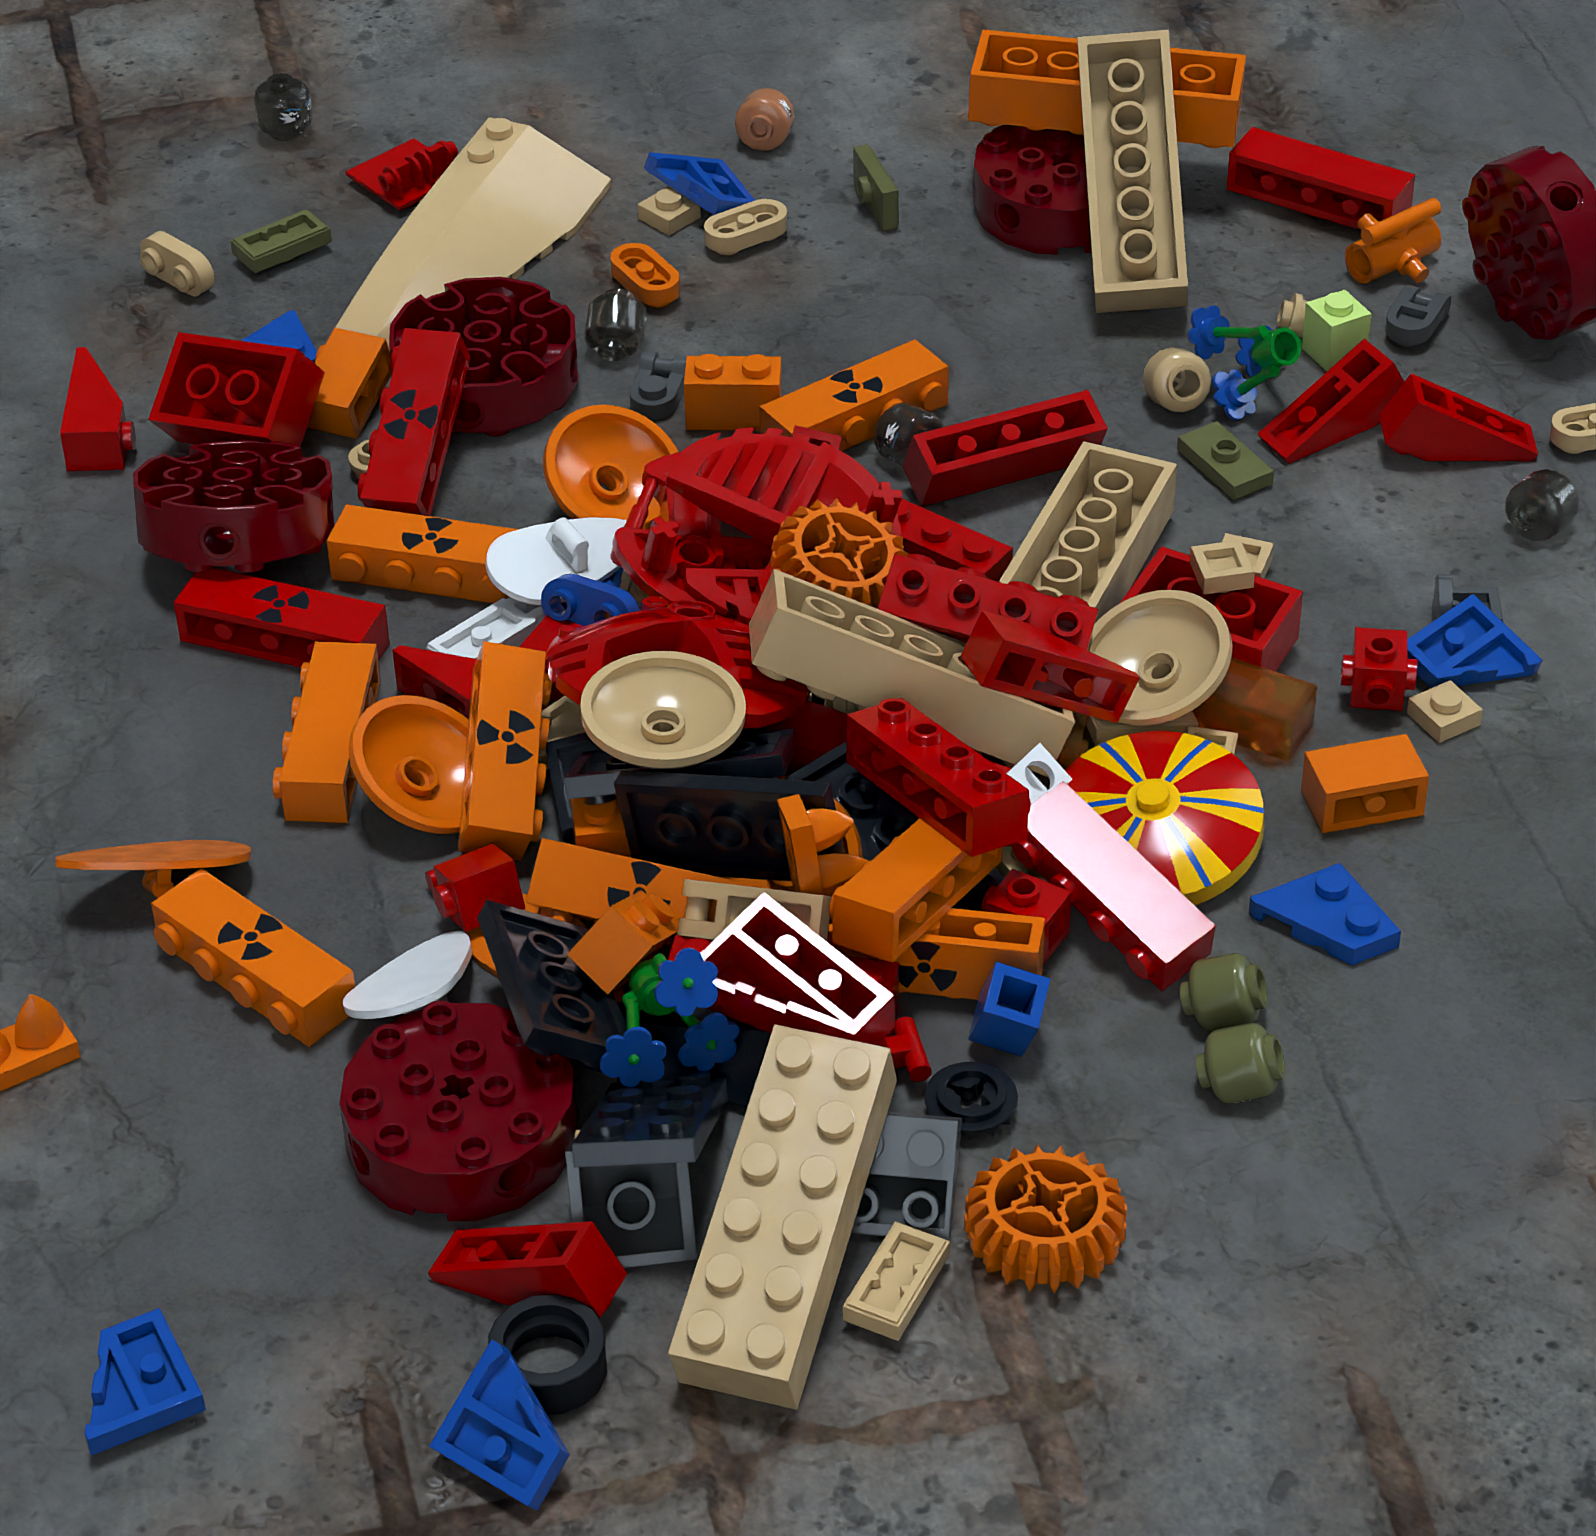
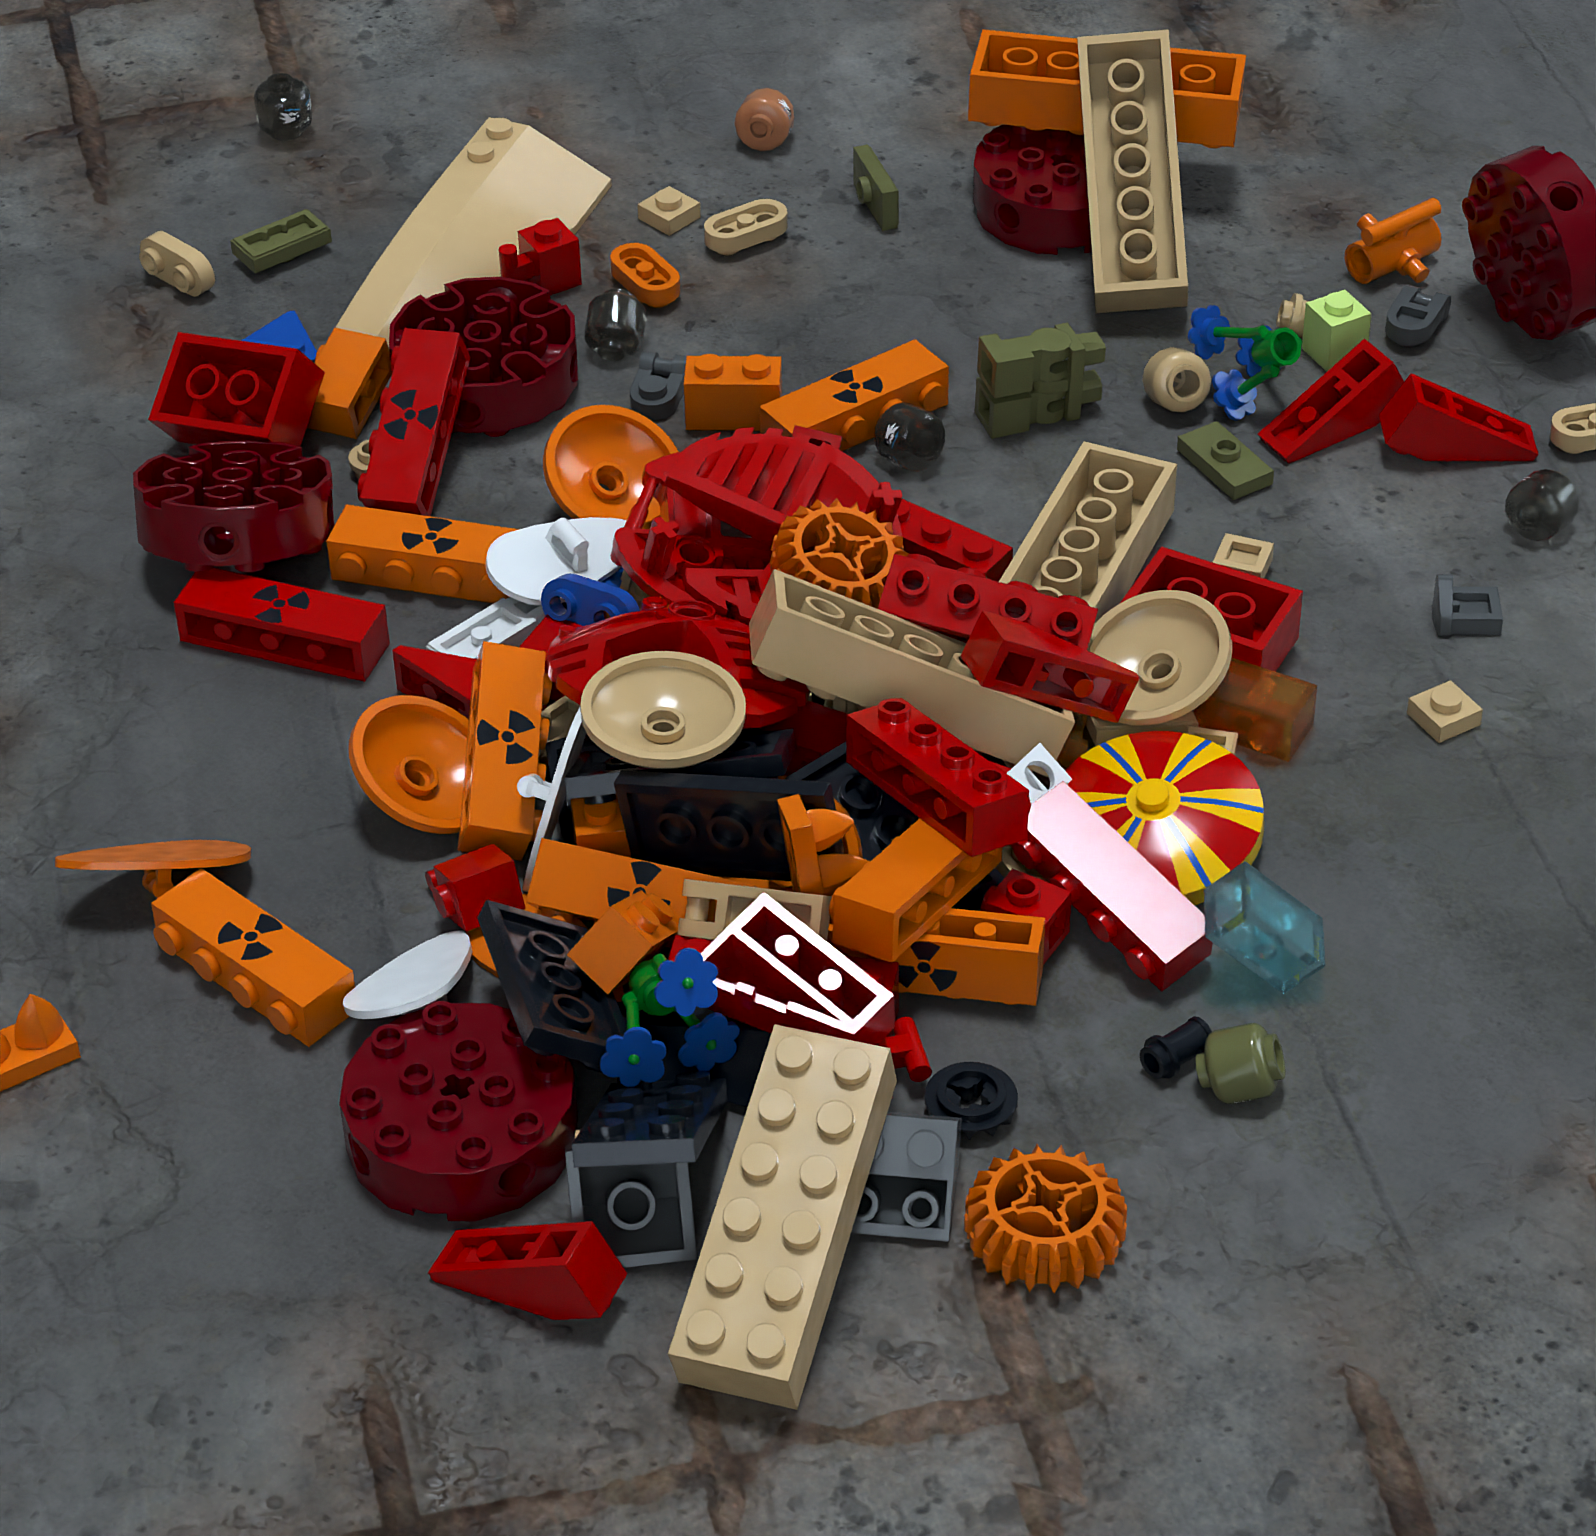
(94, 420): red slope -> none
(139, 1383): blue wing -> none
(317, 769): orange brick -> none
(405, 171): red hinge -> none
(503, 1430): blue wing -> none
(546, 257): none -> red brick
(552, 793): none -> white shield
(562, 1318): black tyre -> none
(700, 179): blue wing -> none
(896, 1281): tan plate -> none
(1001, 447): red brick -> none
(1009, 1009): blue brick -> none
(1036, 378): none -> olive hips
(1166, 1054): none -> black pin
(1222, 567): tan plate -> none
(1224, 991): olive head -> none
(1264, 927): none -> clear light blue brick
(1316, 179): red brick -> none
(1330, 913): blue wing -> none
(1364, 783): orange brick -> none
(1378, 669): red brick -> none
(1470, 648): blue wing -> none

